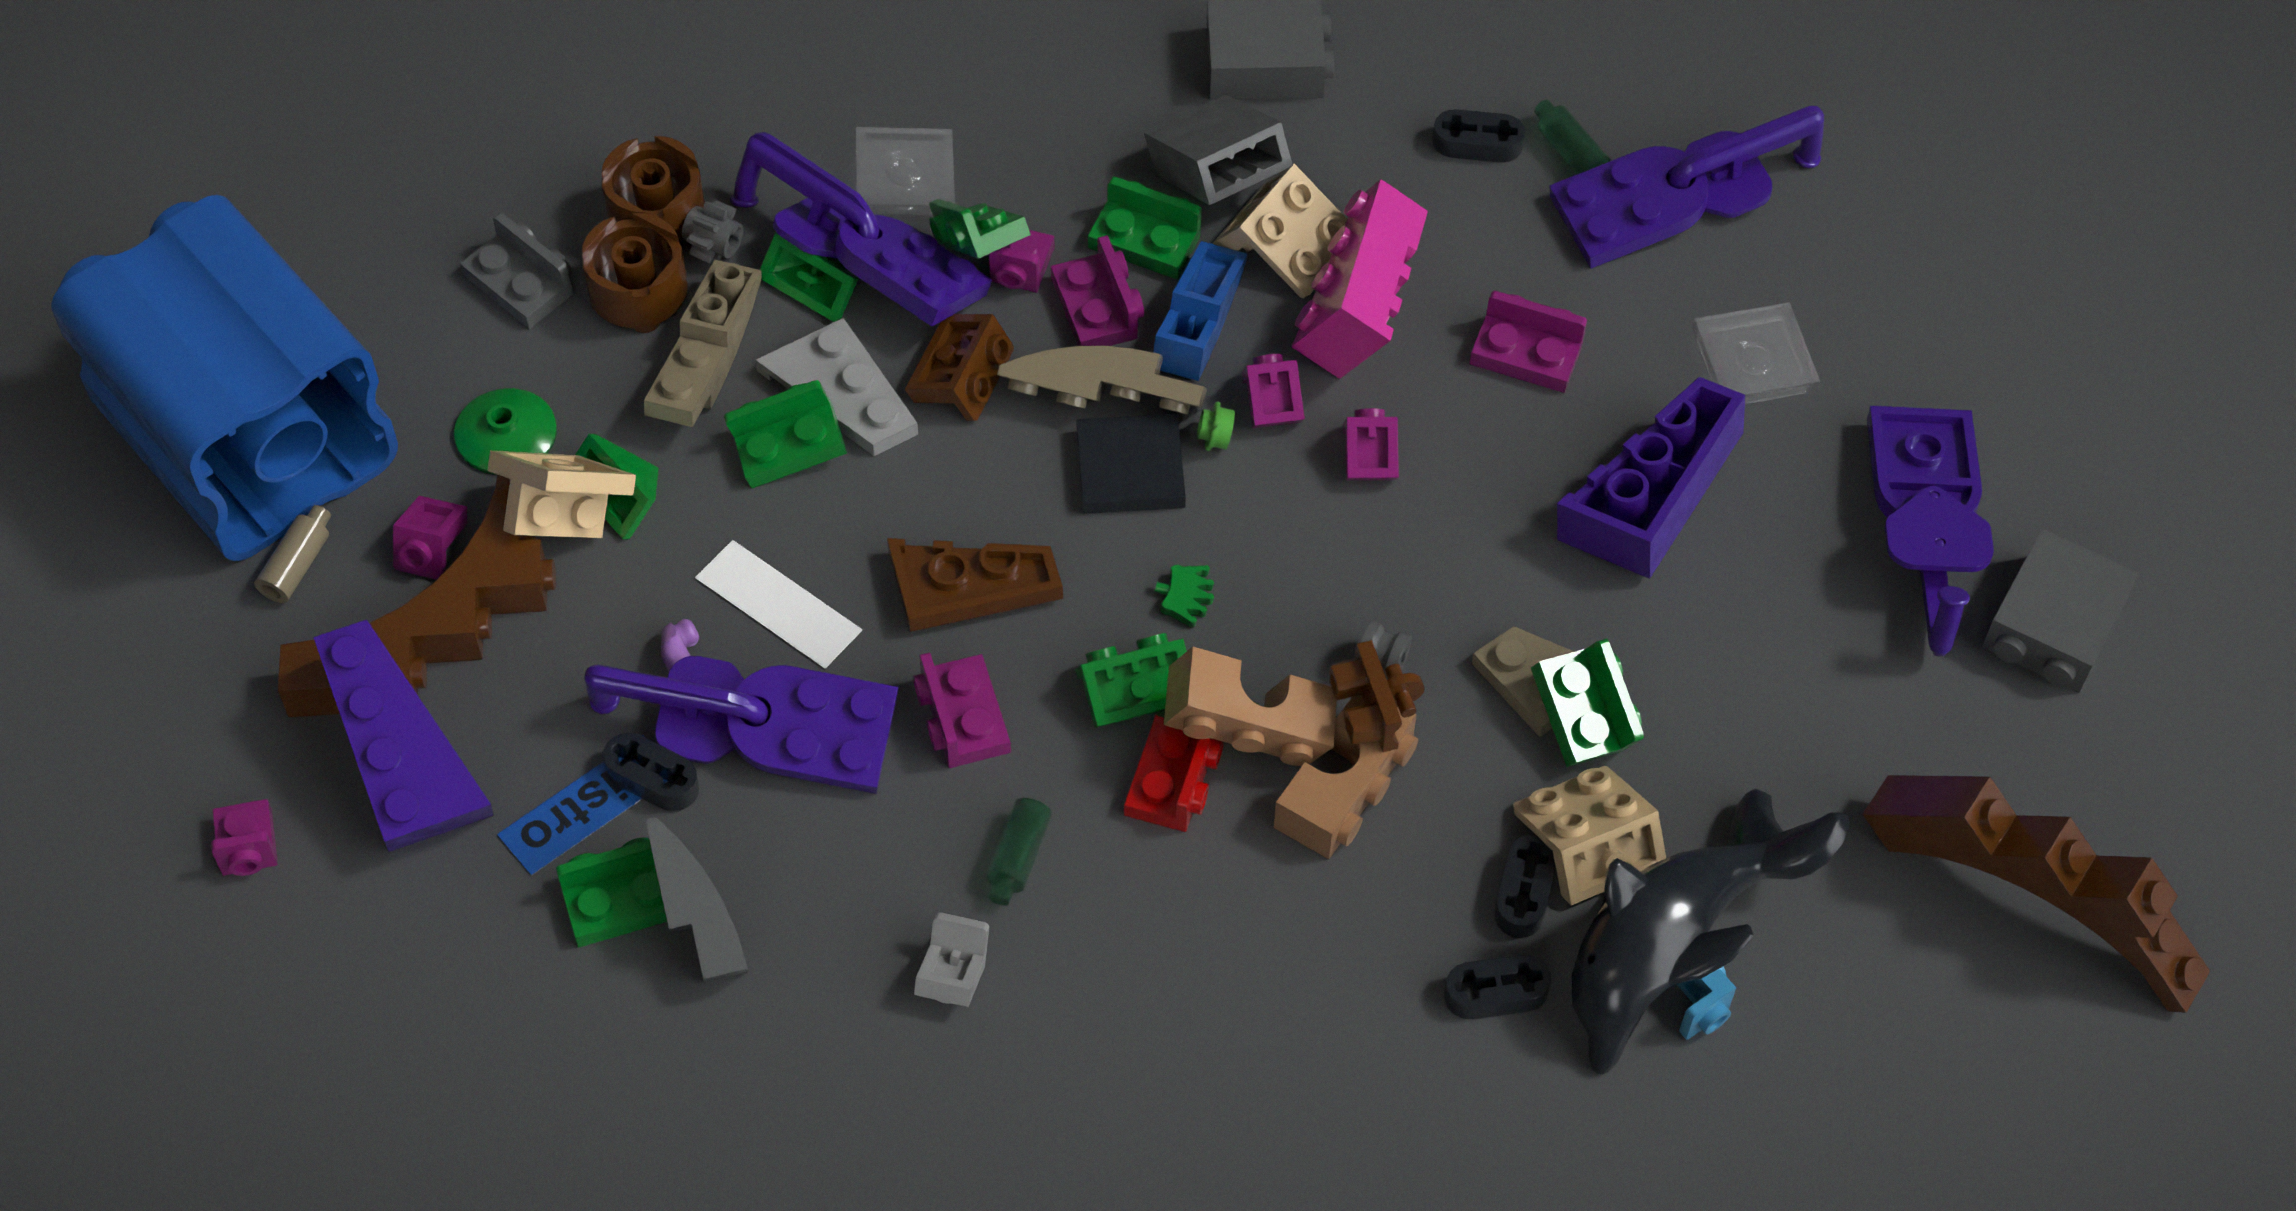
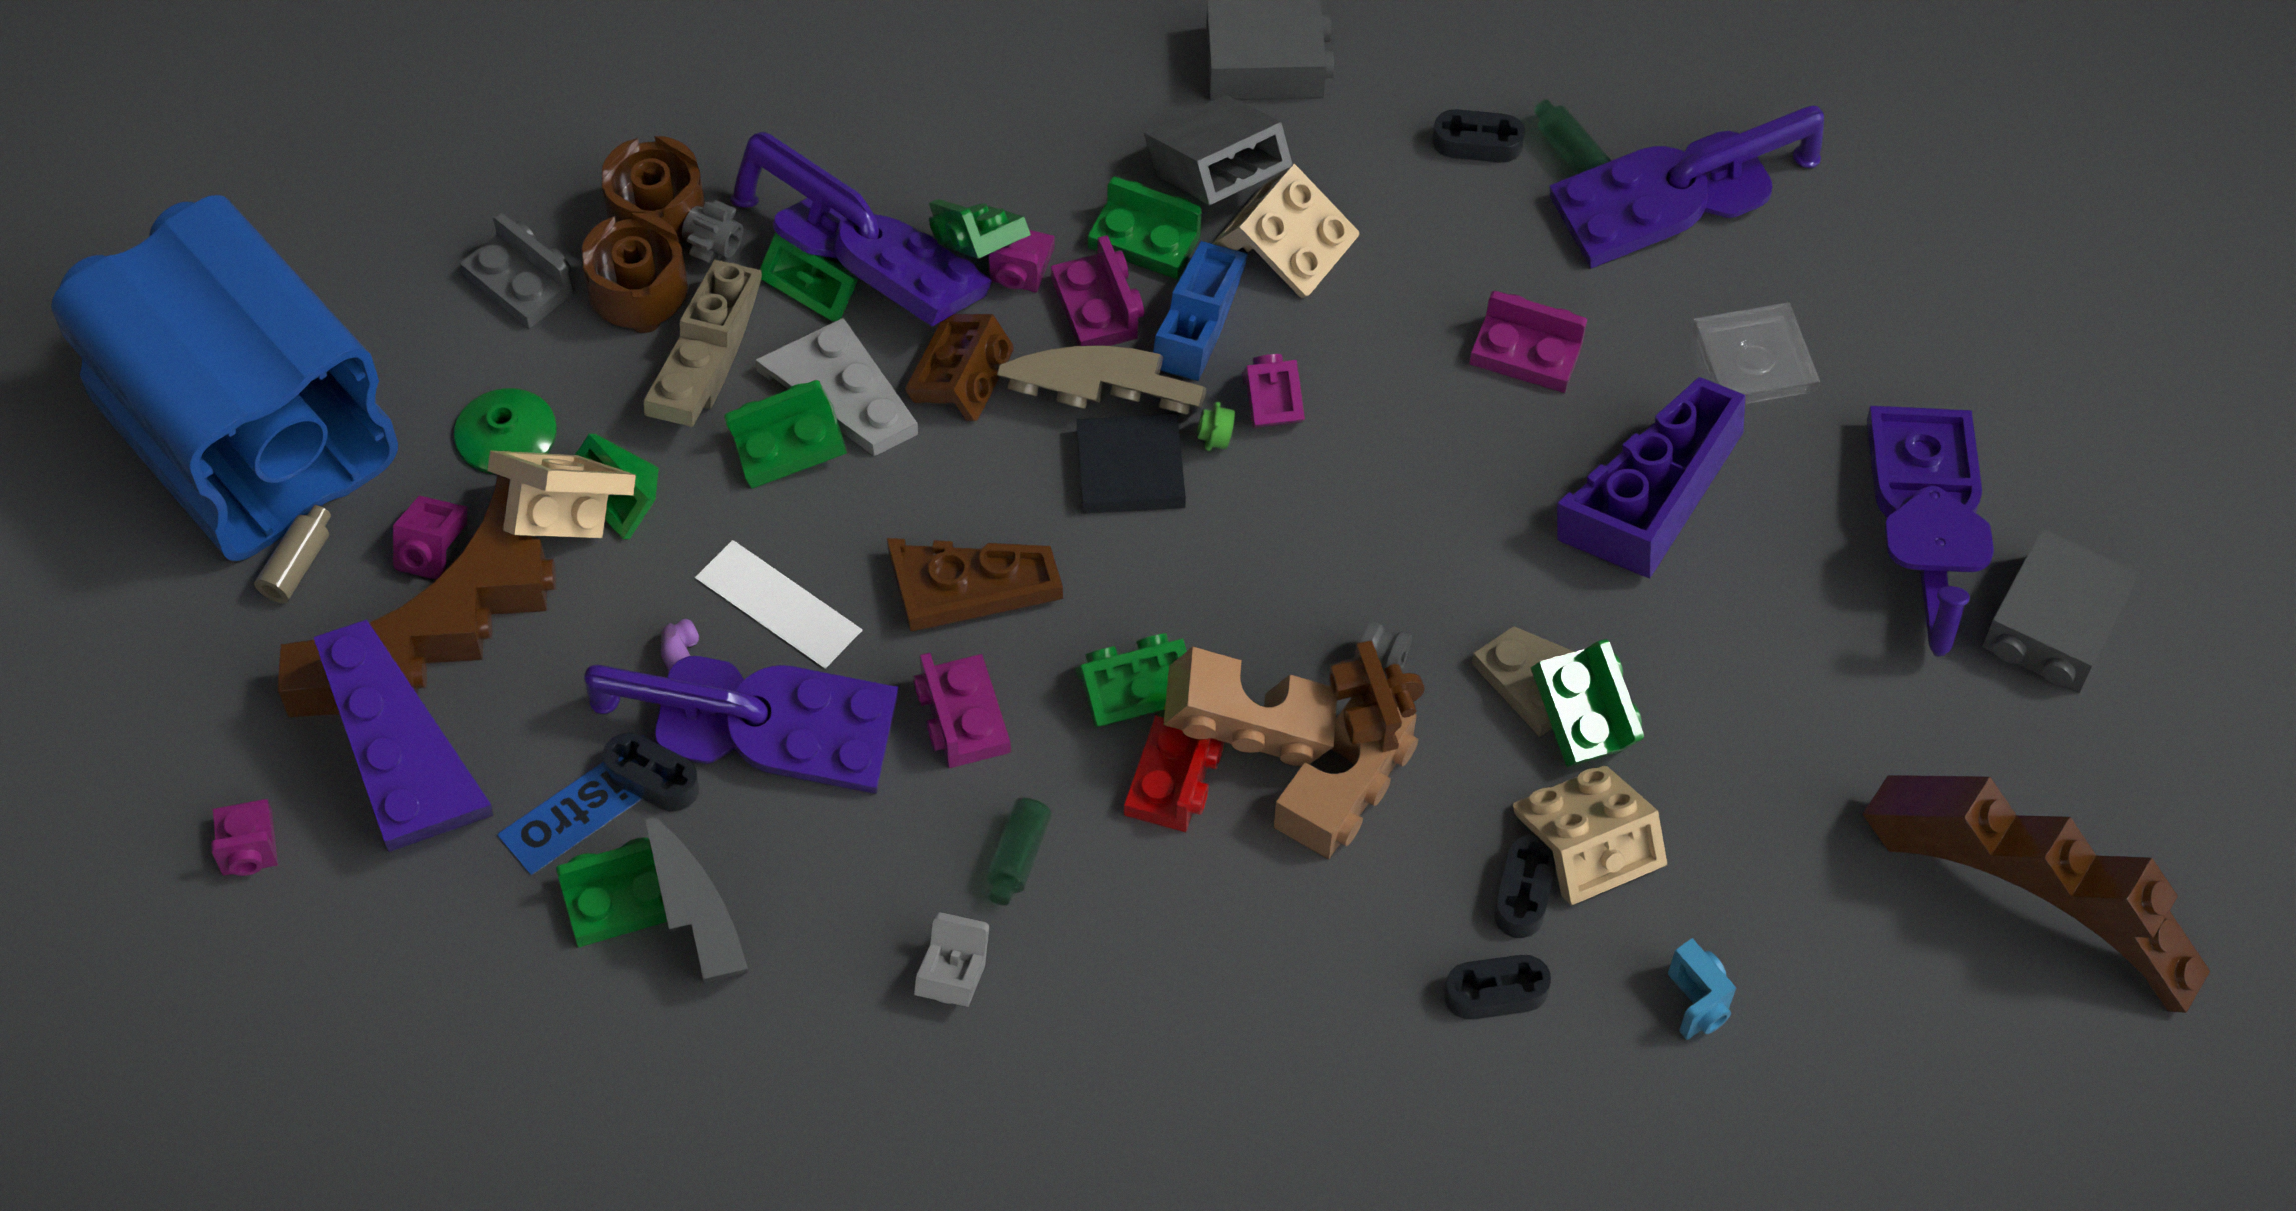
(904, 168): clear tile -> none
(1186, 593): green piece -> none
(1361, 280): dark pink wedge -> none
(1371, 446): magenta bracket -> none
(1660, 918): black animal -> none

